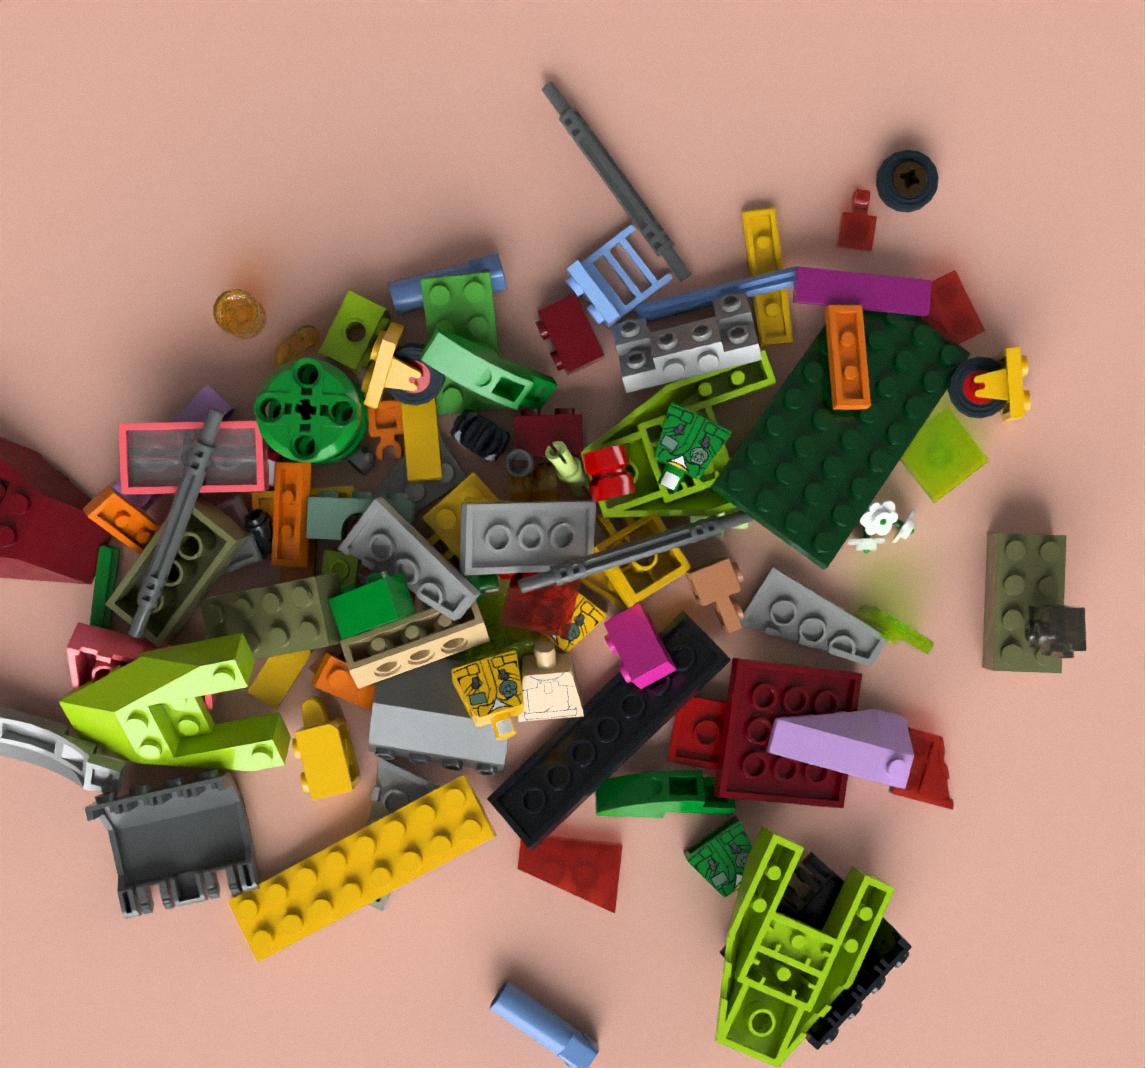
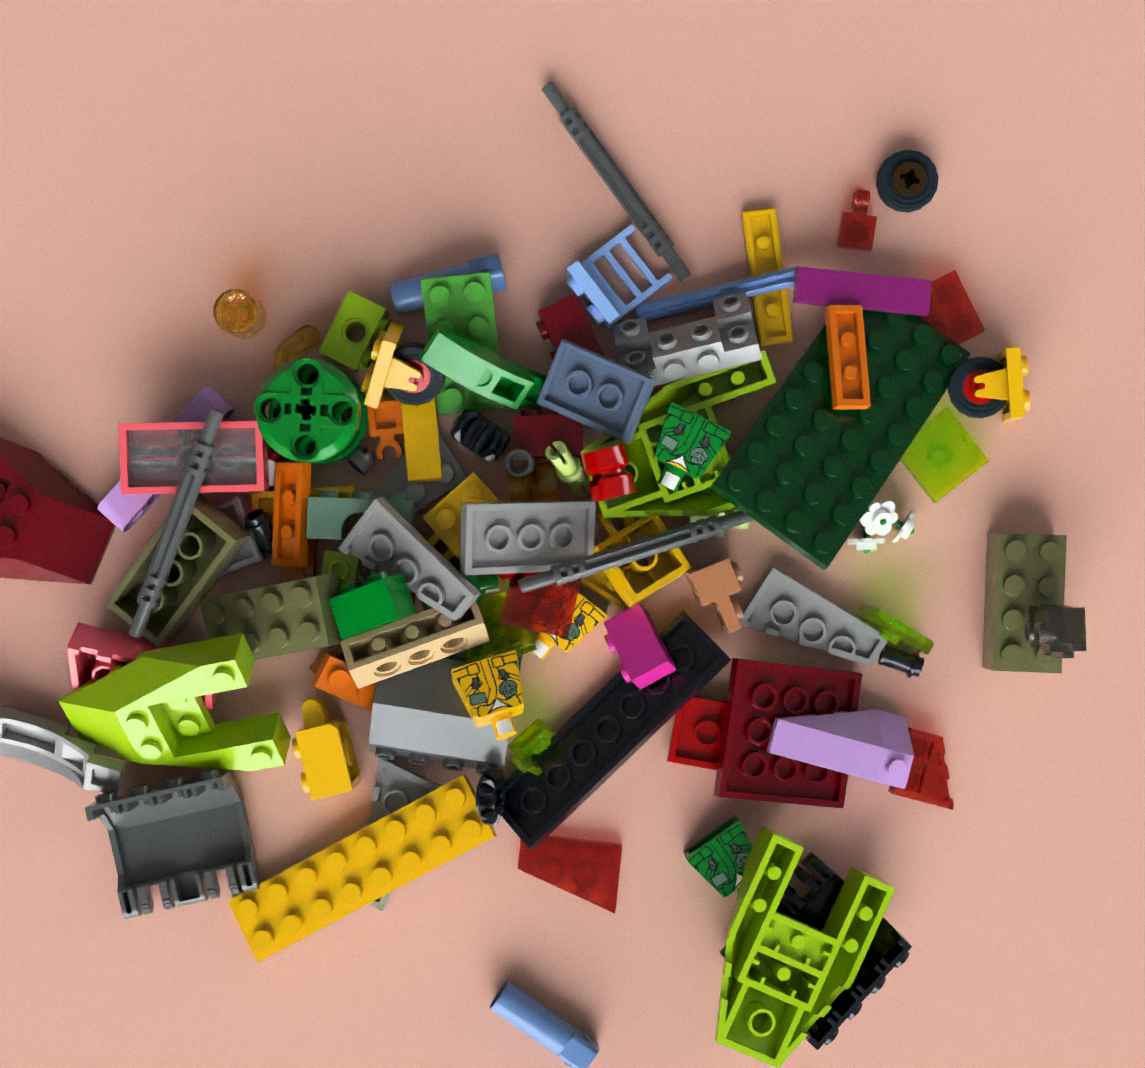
(104, 586): green axle -> none
(122, 519): orange plate -> none
(278, 677): yellow tile -> none
(490, 796): none -> black gear
(529, 742): none -> clear neon green bracket
(549, 685): torso -> none
(596, 391): none -> sand blue tile
(660, 792): green slope -> none
(901, 660): none -> black pin

